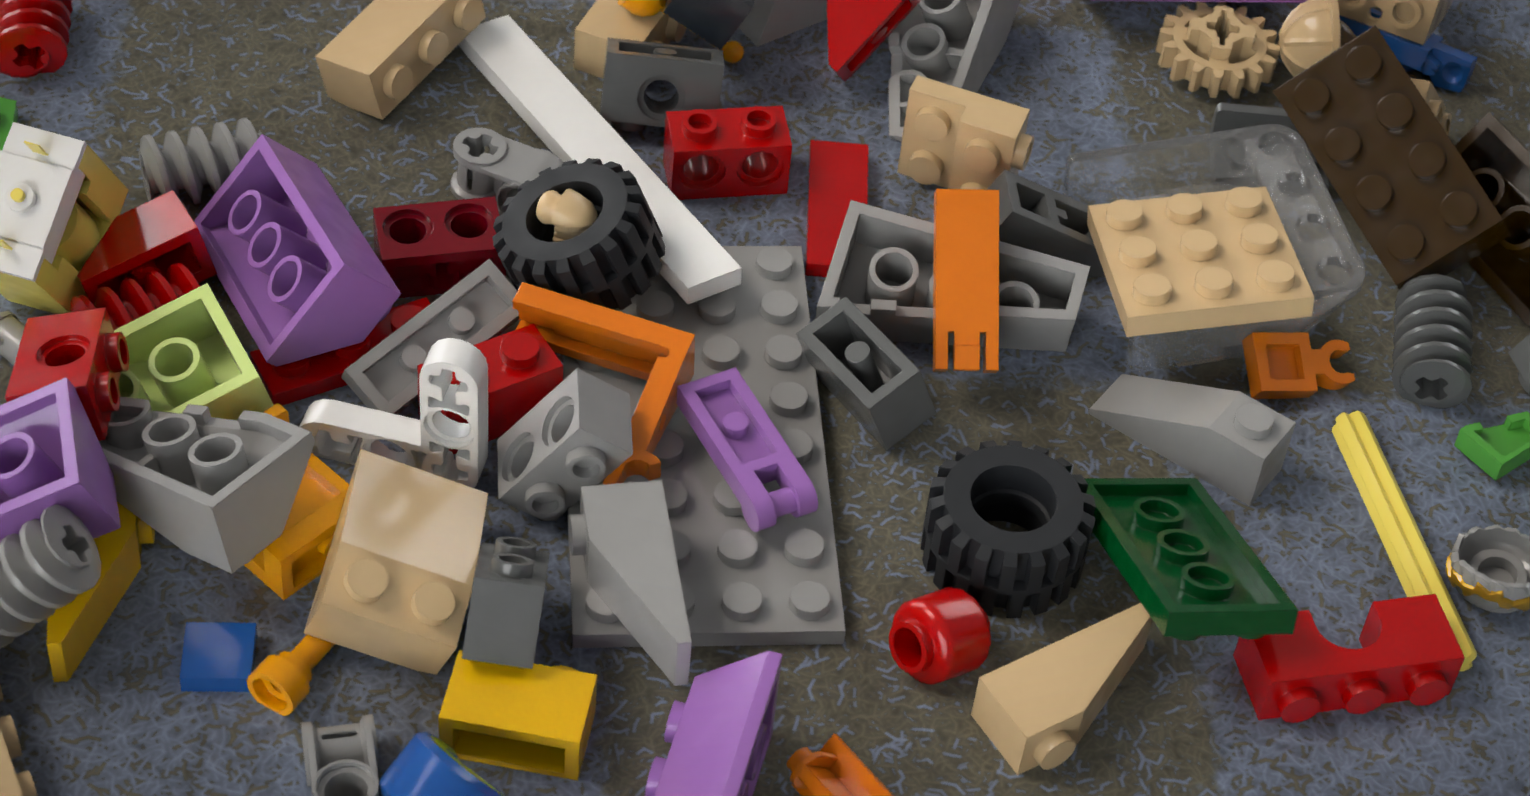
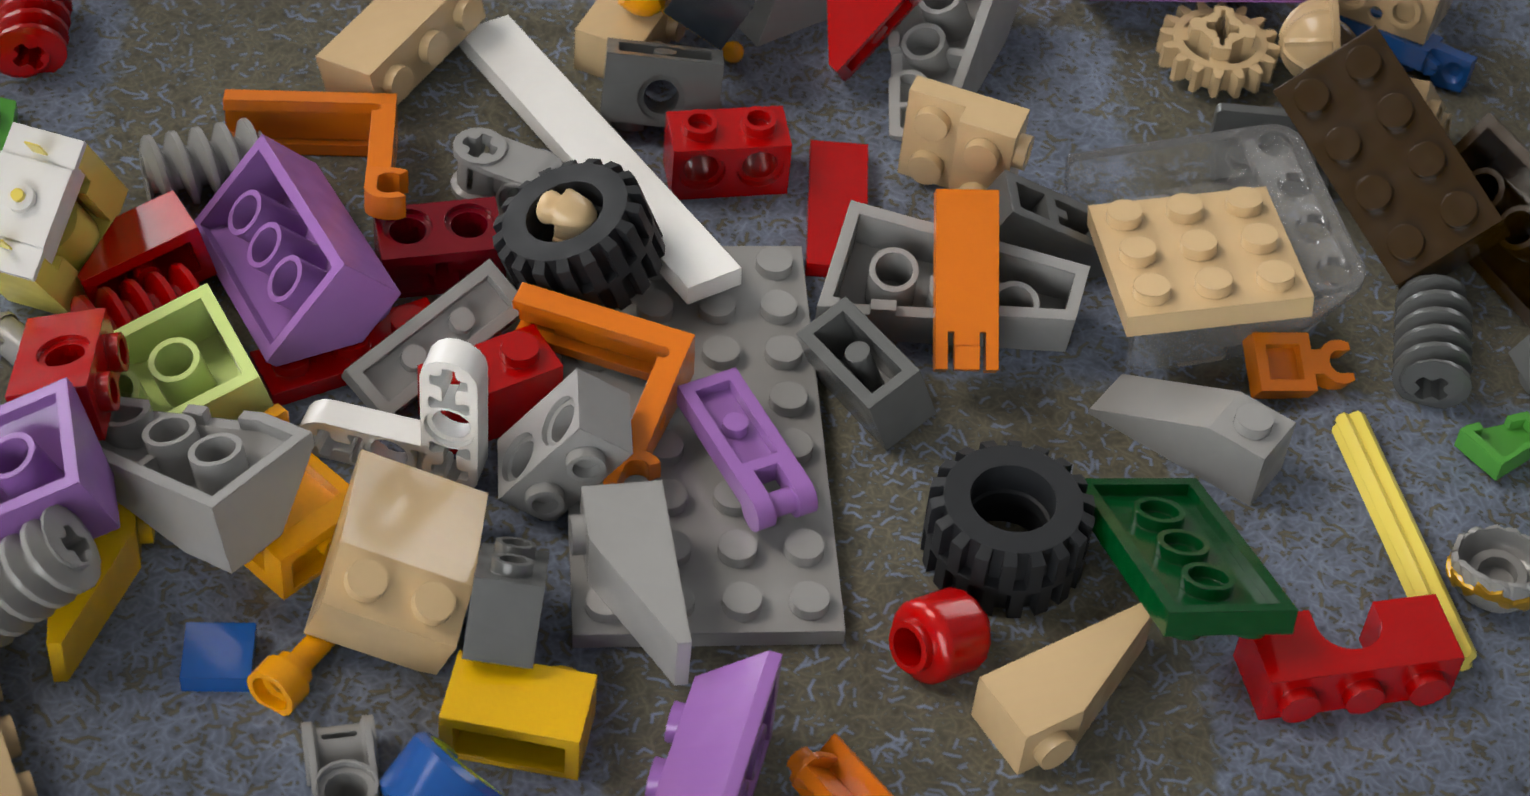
(333, 127): none -> orange hinge

